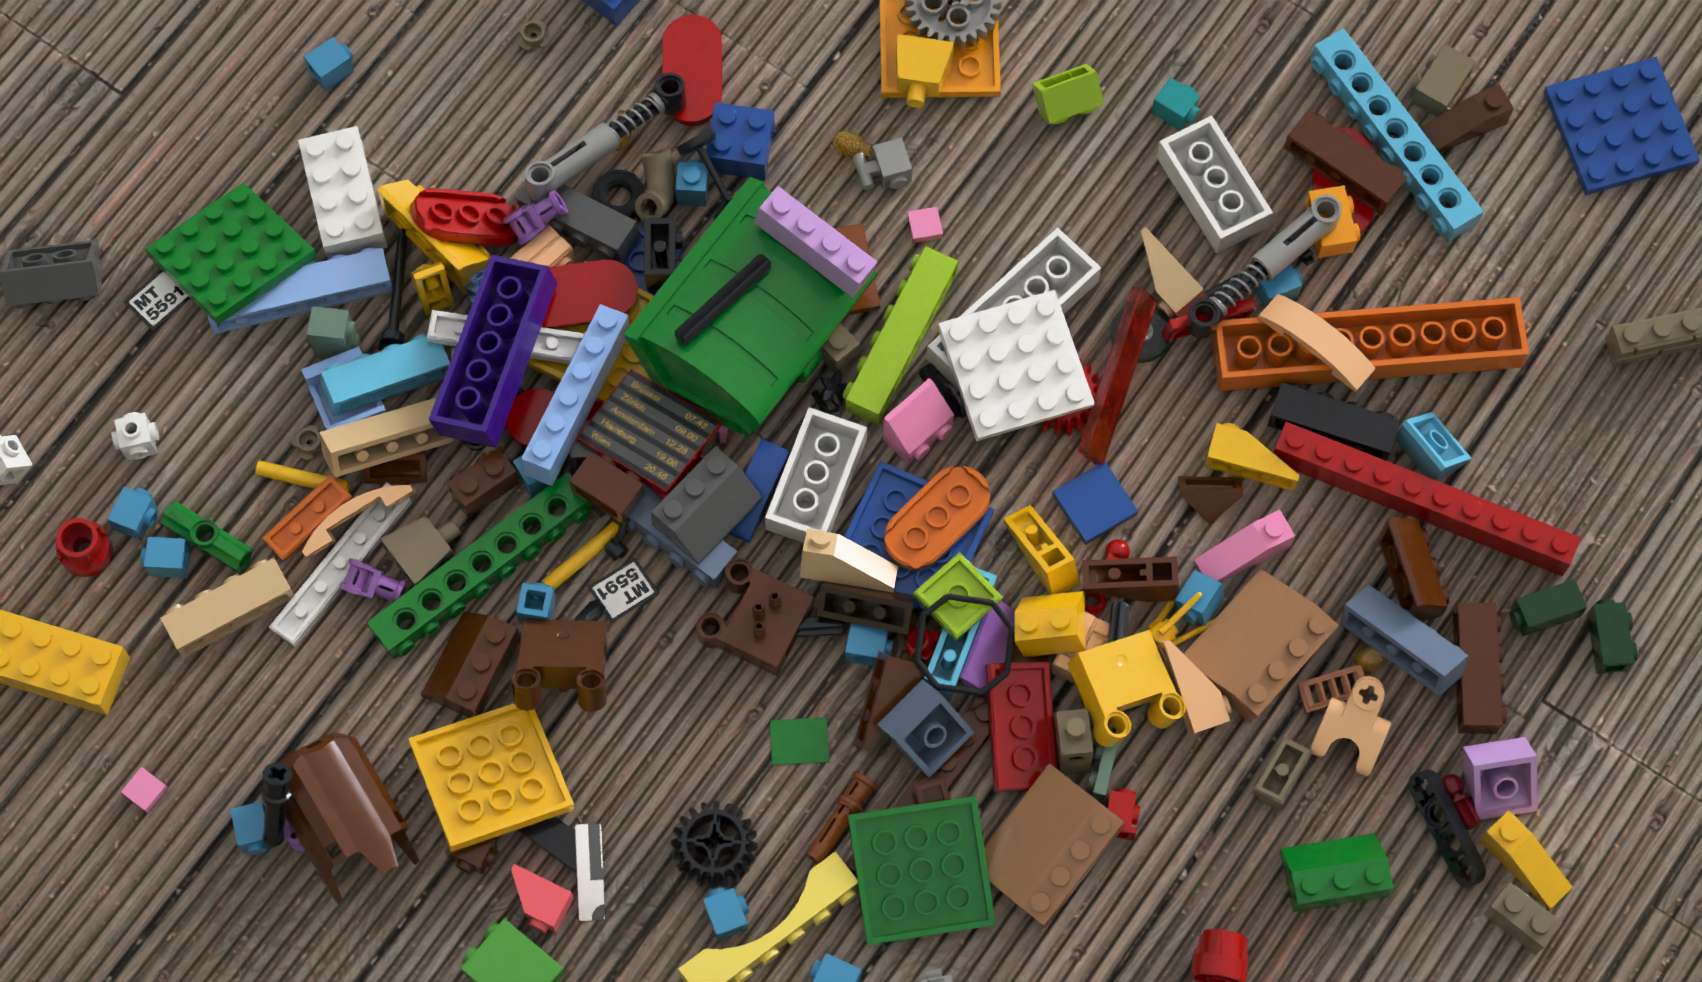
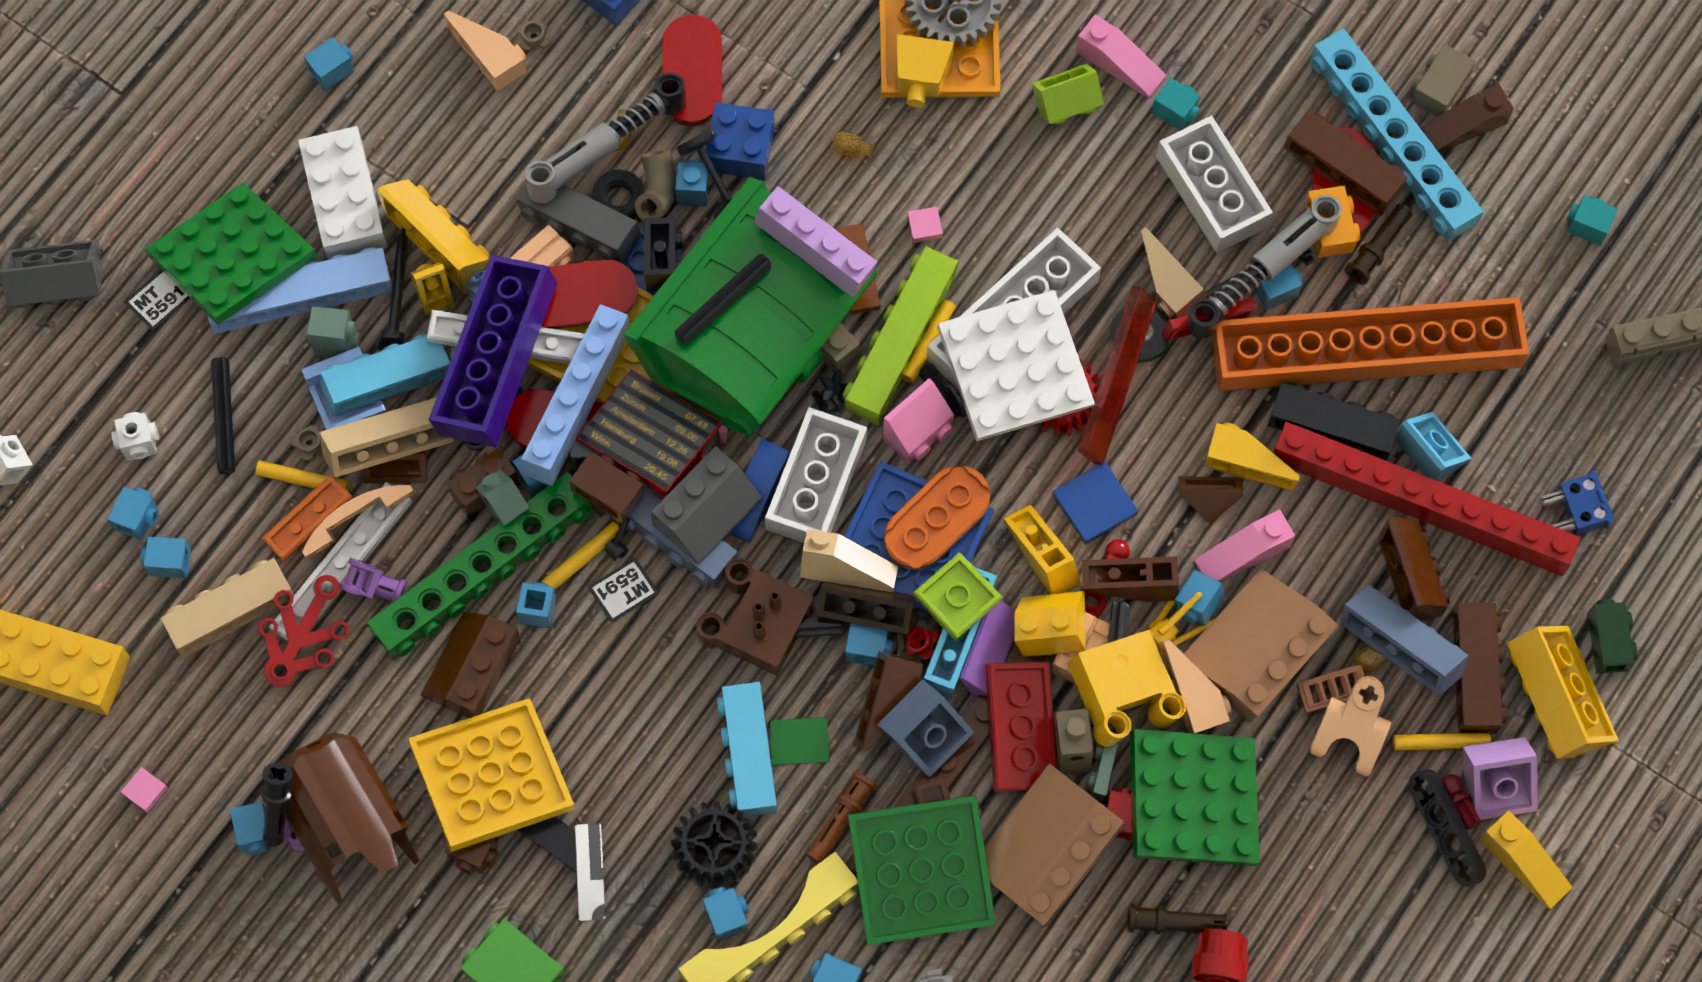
(91, 560): red piece -> none
(221, 546): green piece -> none
(223, 415): none -> black axle
(299, 635): none -> red plant
(420, 547): dark tan torso -> none
(463, 216): red tile -> none
(489, 50): none -> light nougat slope
(502, 497): none -> sand green brick
(531, 219): medium lavender connector -> none
(541, 900): coral slope -> none
(563, 658): reddish brown piece -> none
(748, 749): none -> medium azure brick
(889, 163): light grey brick -> none
(919, 356): none -> yellow piece
(958, 689): black piece -> none
(1119, 56): none -> bright pink slope
(1159, 920): none -> dark brown pin
(1194, 797): none -> green plate
(1282, 773): dark tan brick -> none
(1320, 339): light nougat slope -> none
(1336, 872): green slope -> none
(1372, 253): none -> dark brown pin
(1438, 741): none -> yellow piece
(1523, 918): dark tan brick -> none
(1547, 608): dark green brick -> none
(1561, 691): none -> yellow slope
(1586, 504): none -> blue piece
(1591, 219): none -> teal brick
(1621, 125): blue plate -> none

